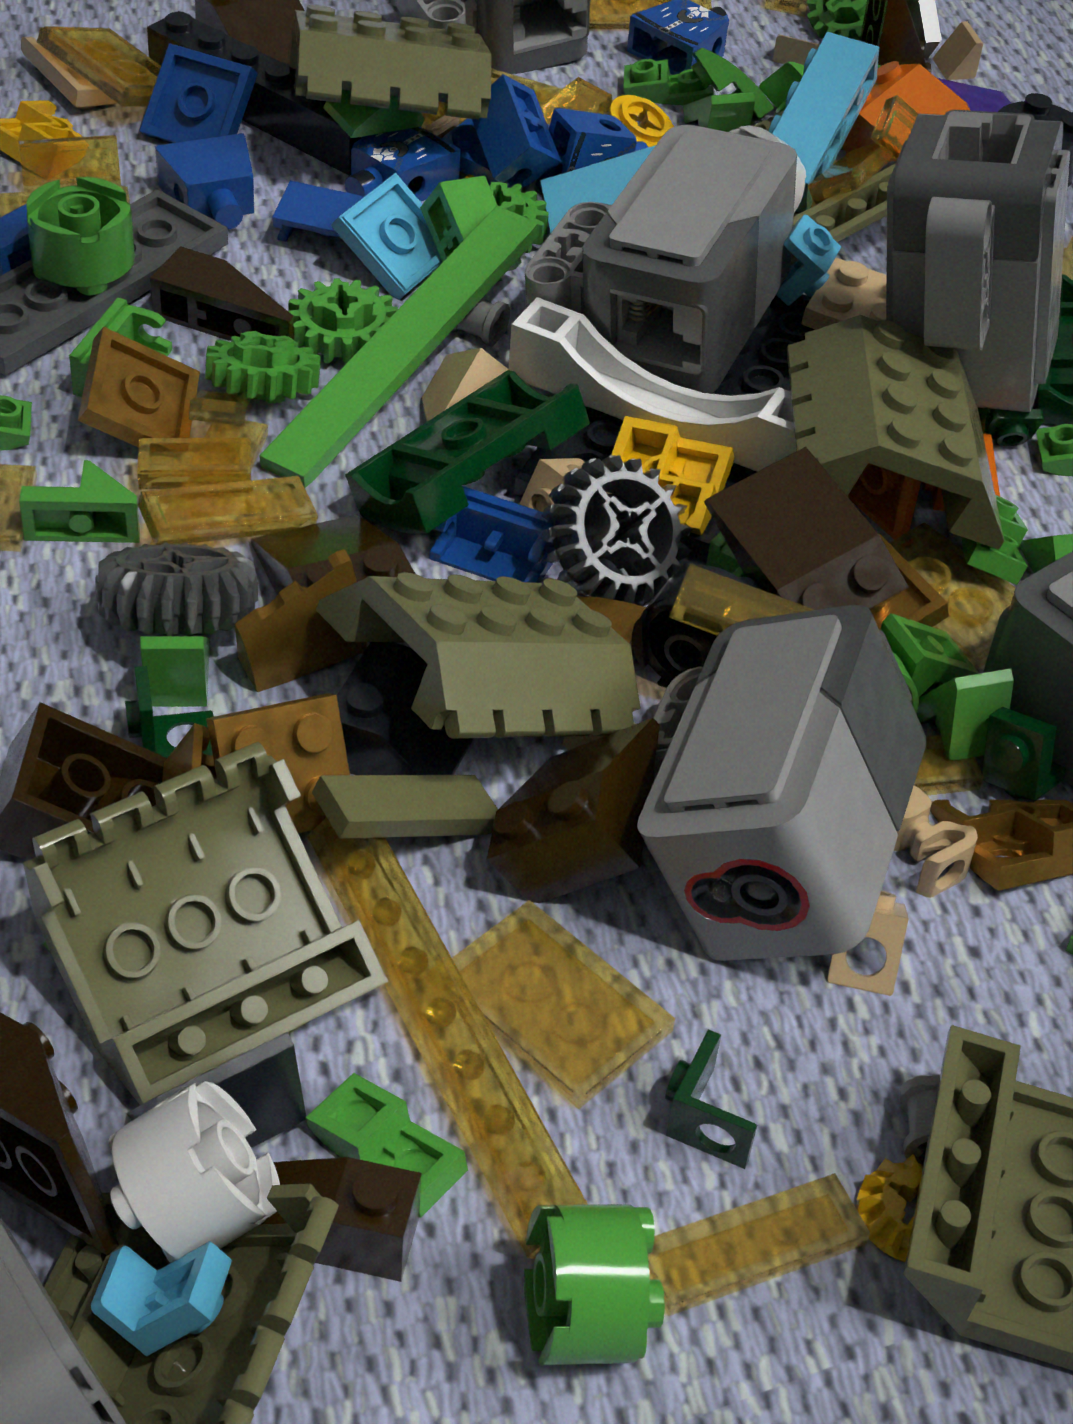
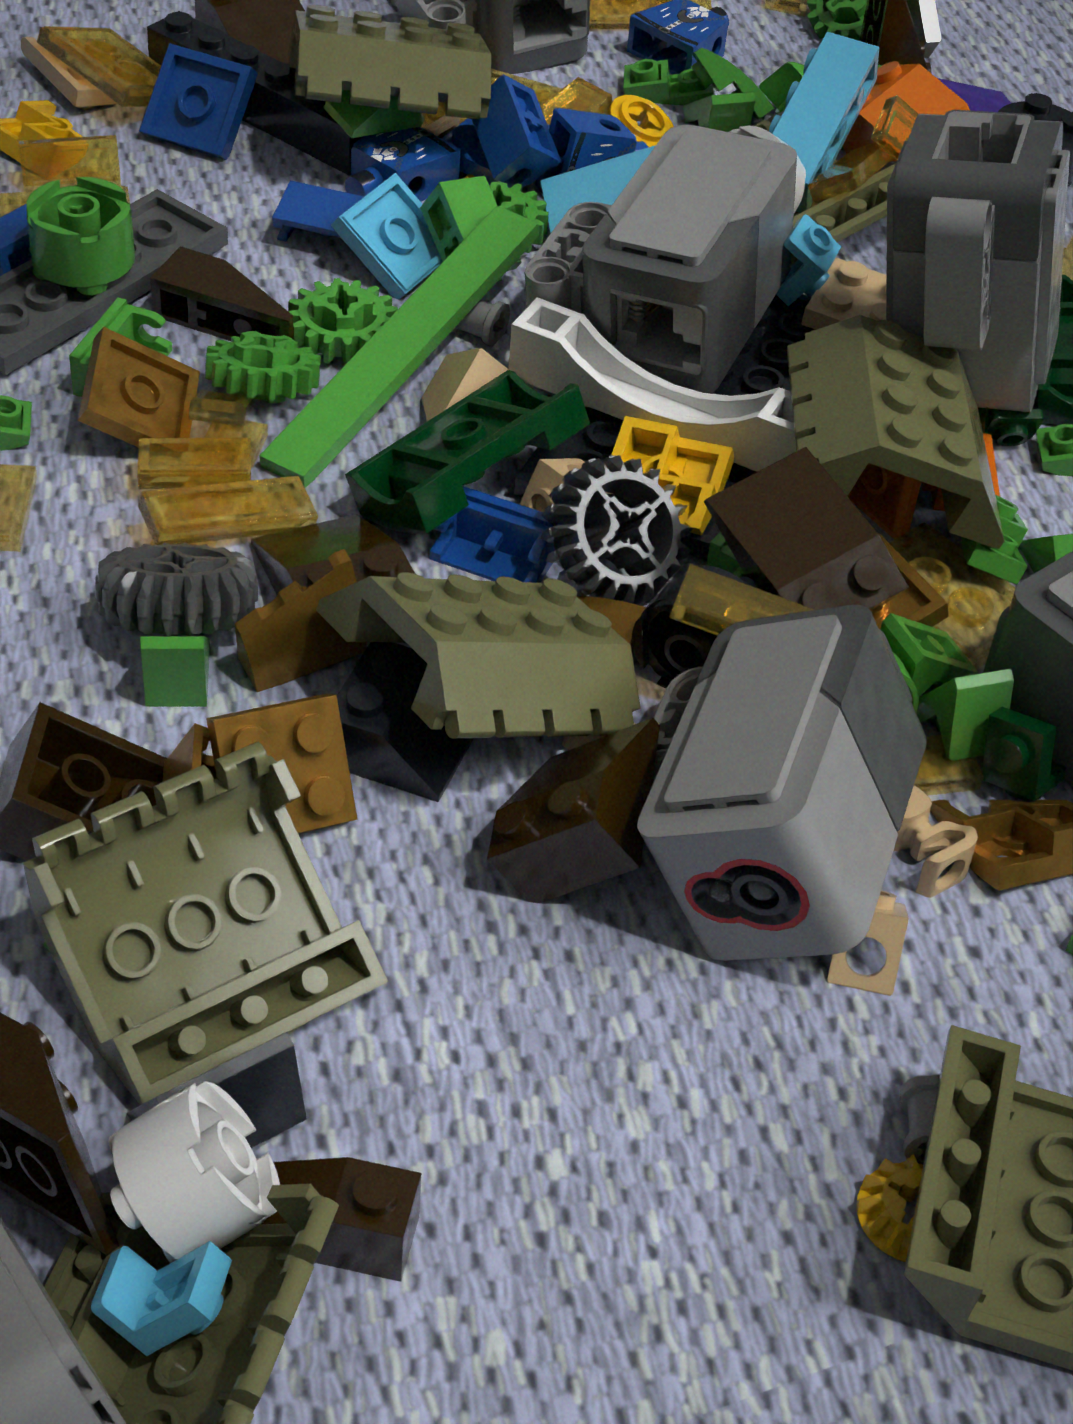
(89, 513): bright green slope -> none
(152, 728): dark green bracket -> none
(209, 176): blue torso -> none
(376, 1127): bright green slope -> none
(405, 805): olive tile -> none
(449, 1030): clear yellow tile -> none
(559, 1003): clear yellow tile -> none
(591, 1284): bright green brick -> none
(689, 1112): dark green bracket -> none
(755, 1243): clear yellow tile -> none
(791, 50): tan slope -> none
(960, 54): tan slope -> none

